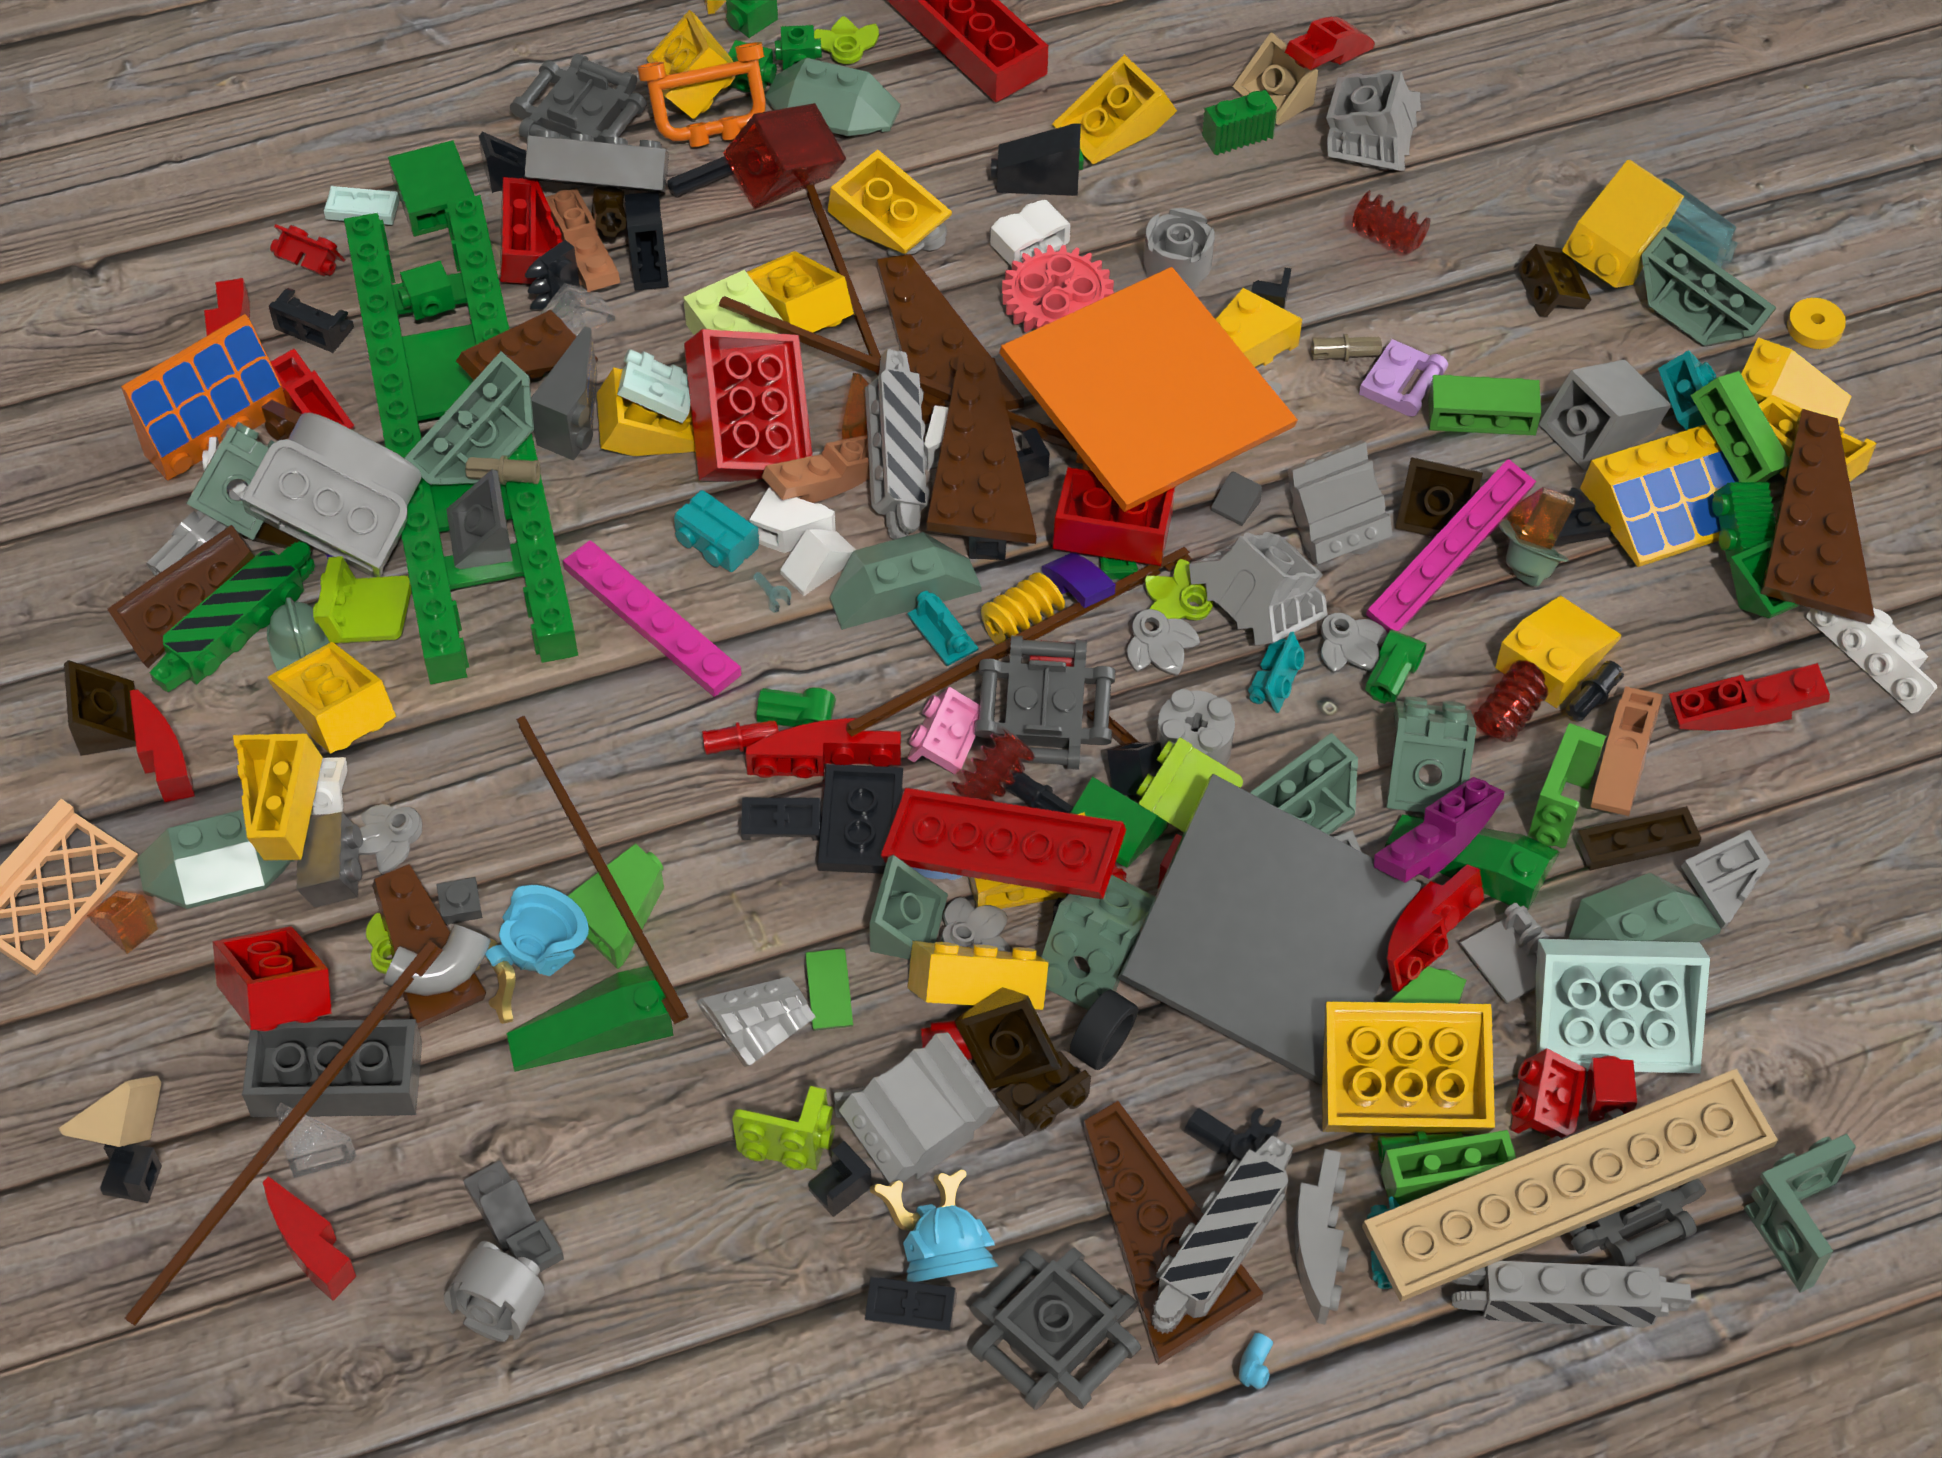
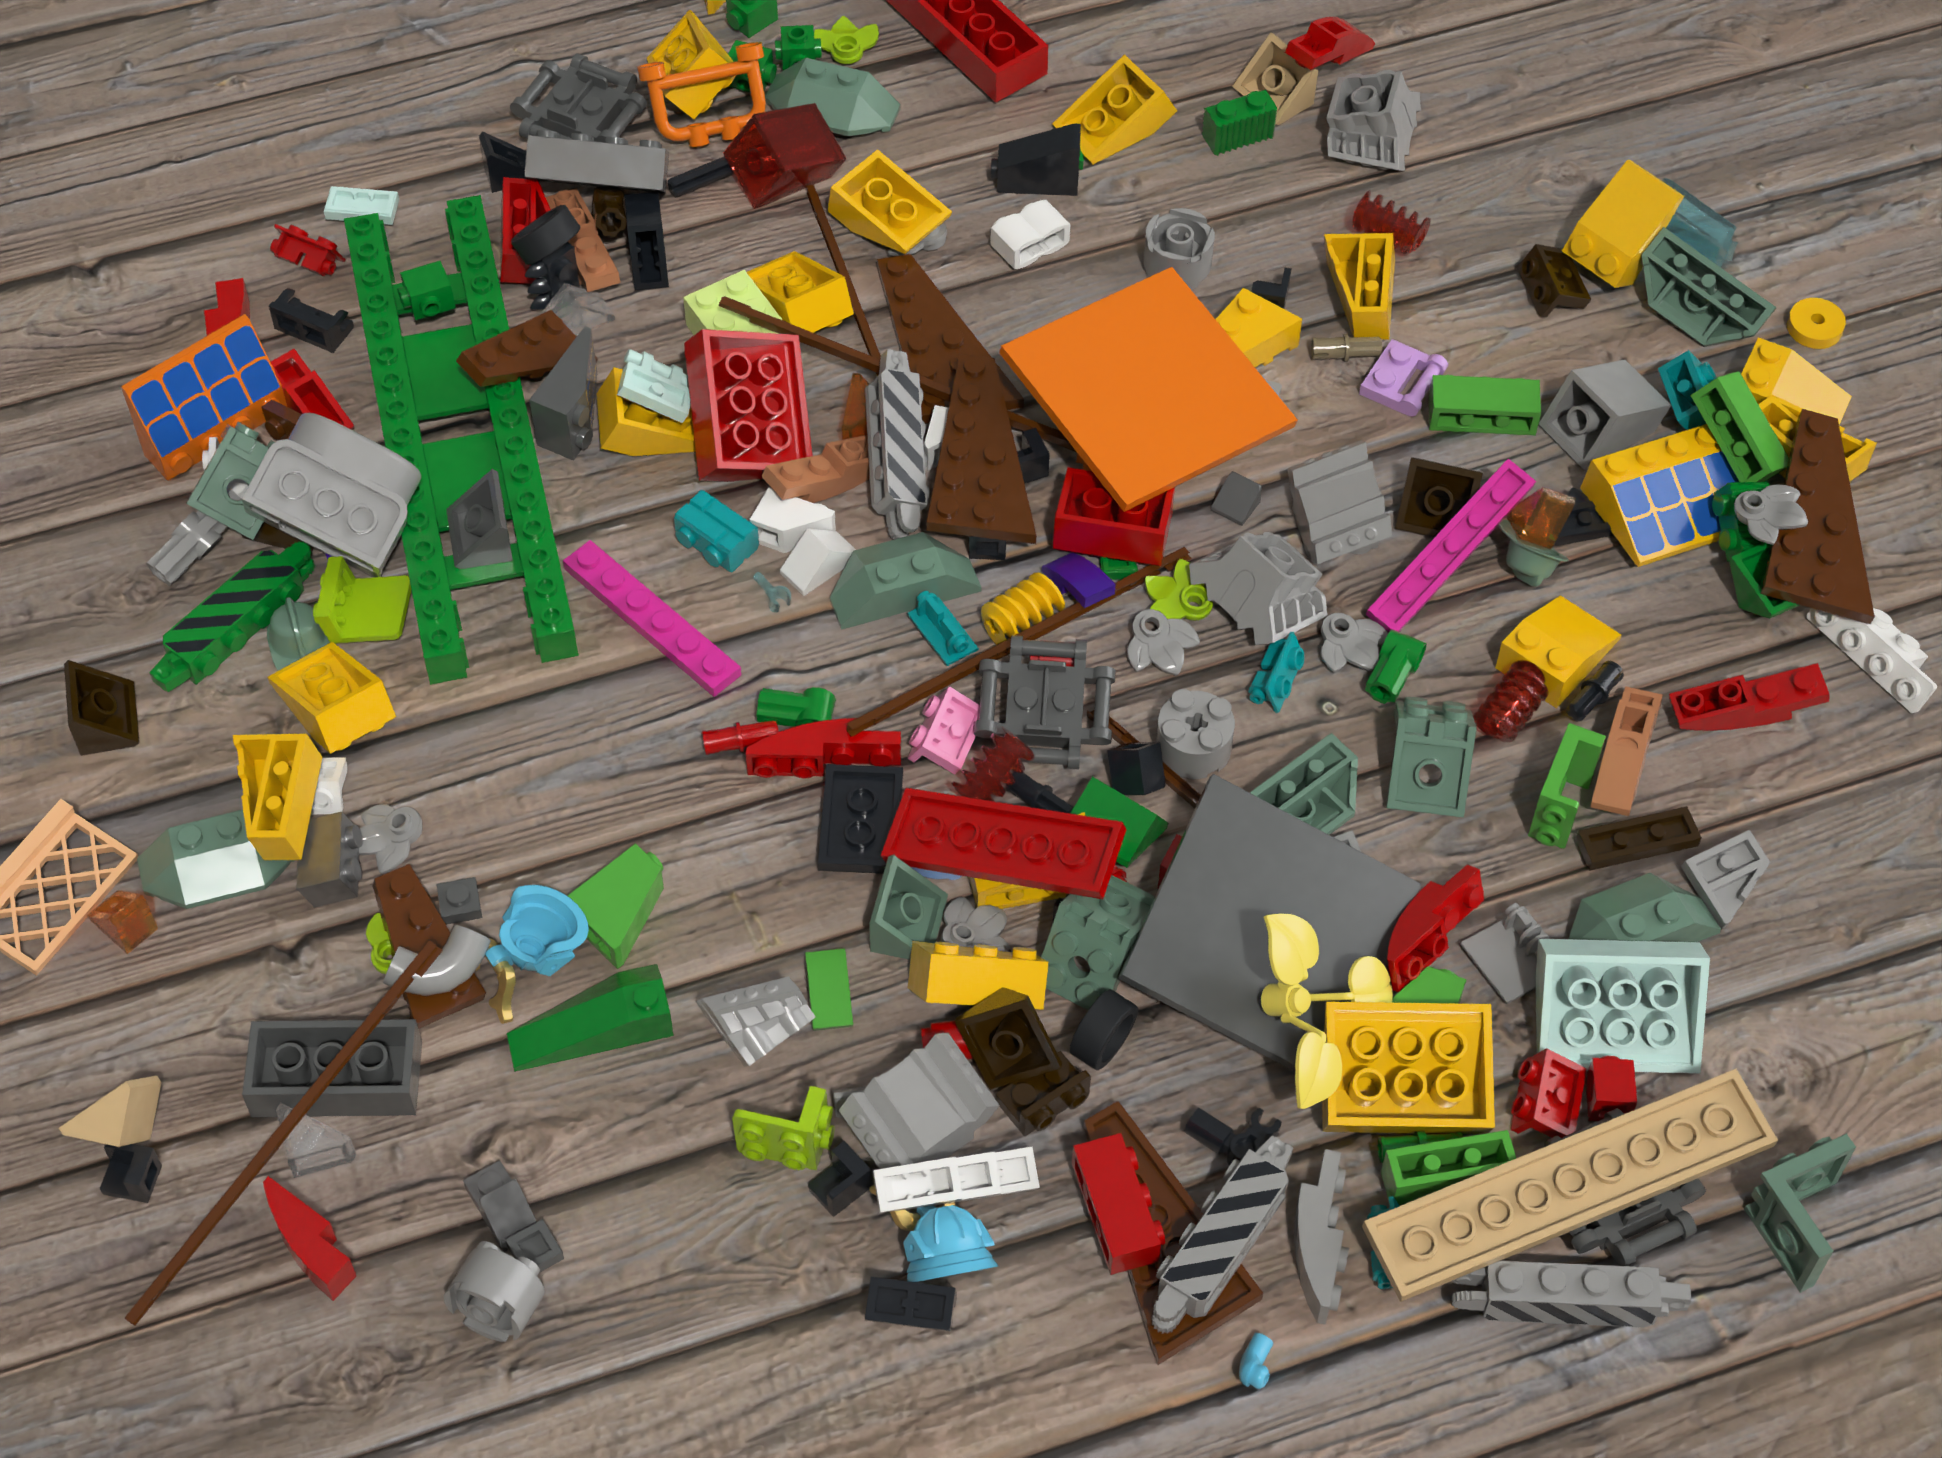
(160, 749): red slope -> none
(176, 591): reddish brown wing -> none
(272, 978): red brick -> none
(426, 182): green brick -> none
(482, 423): sand green wedge -> none
(507, 469): dark tan axle -> none
(545, 234): none -> black tyre
(671, 1002): reddish brown piece -> none
(781, 817): black hinge -> none
(955, 1179): none -> white slope
(1053, 286): coral gear -> none
(1054, 1326): dark grey brick -> none
(1117, 1203): none -> red brick
(1181, 782): lime bracket -> none
(1292, 951): none -> light yellow plant
(1364, 279): none -> yellow wedge
(1444, 834): magenta slope -> none
(1508, 862): green wedge -> none
(1769, 511): none -> light grey plate

